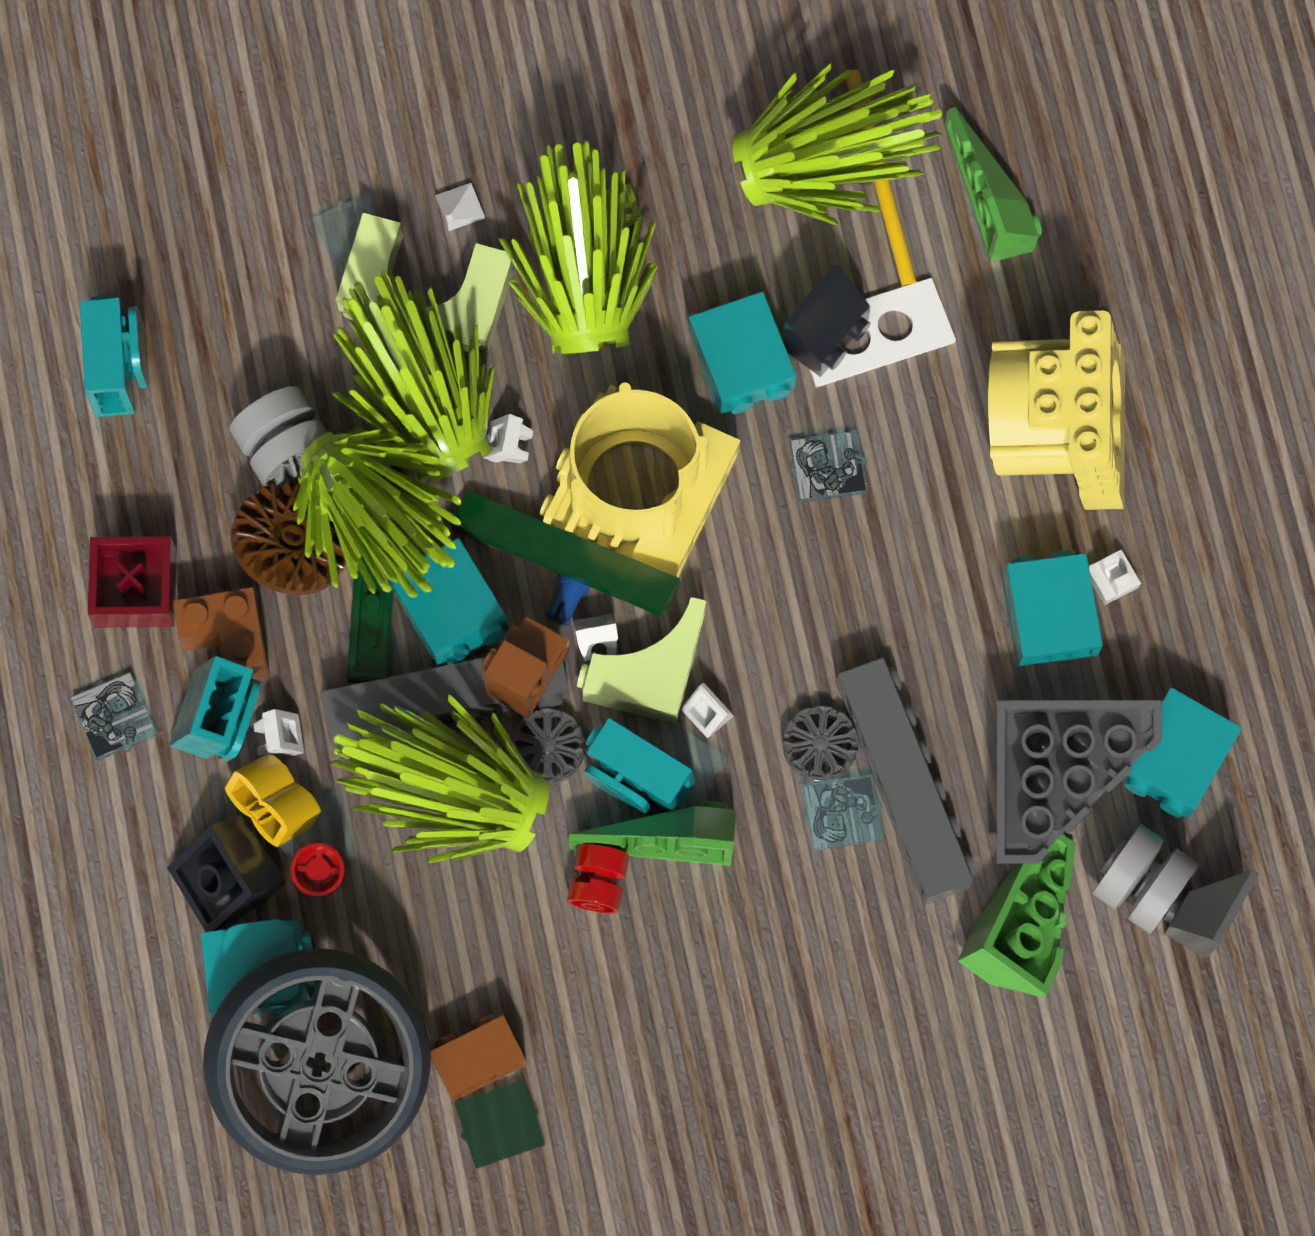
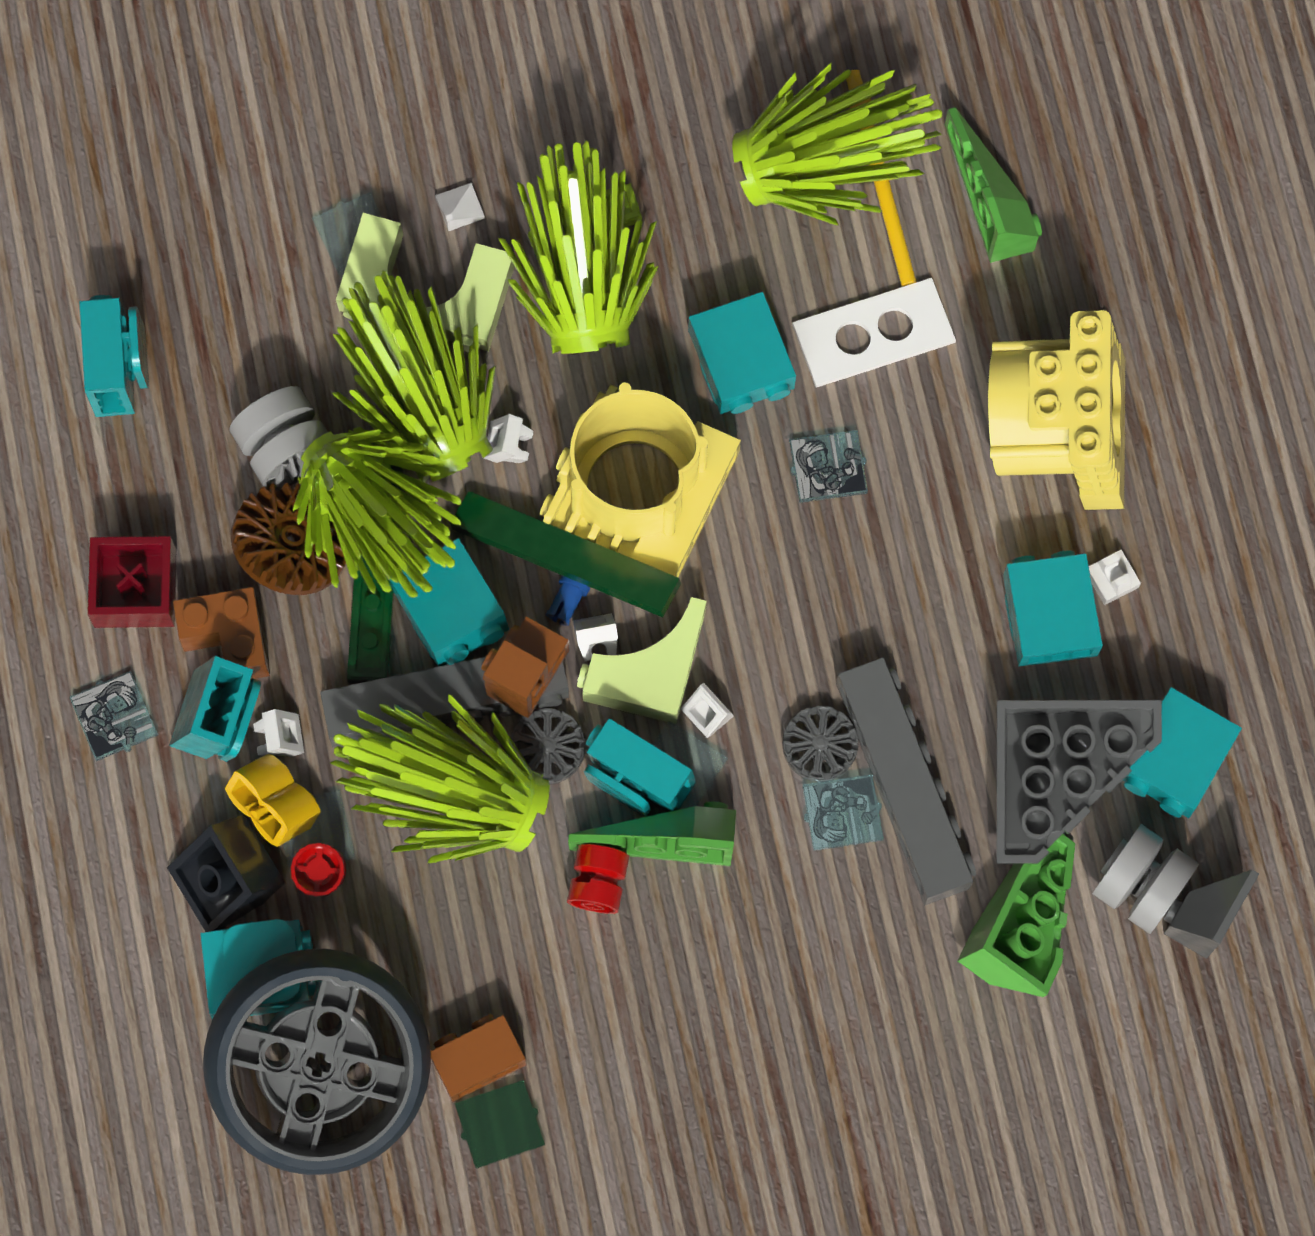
(827, 322): black slope -> none

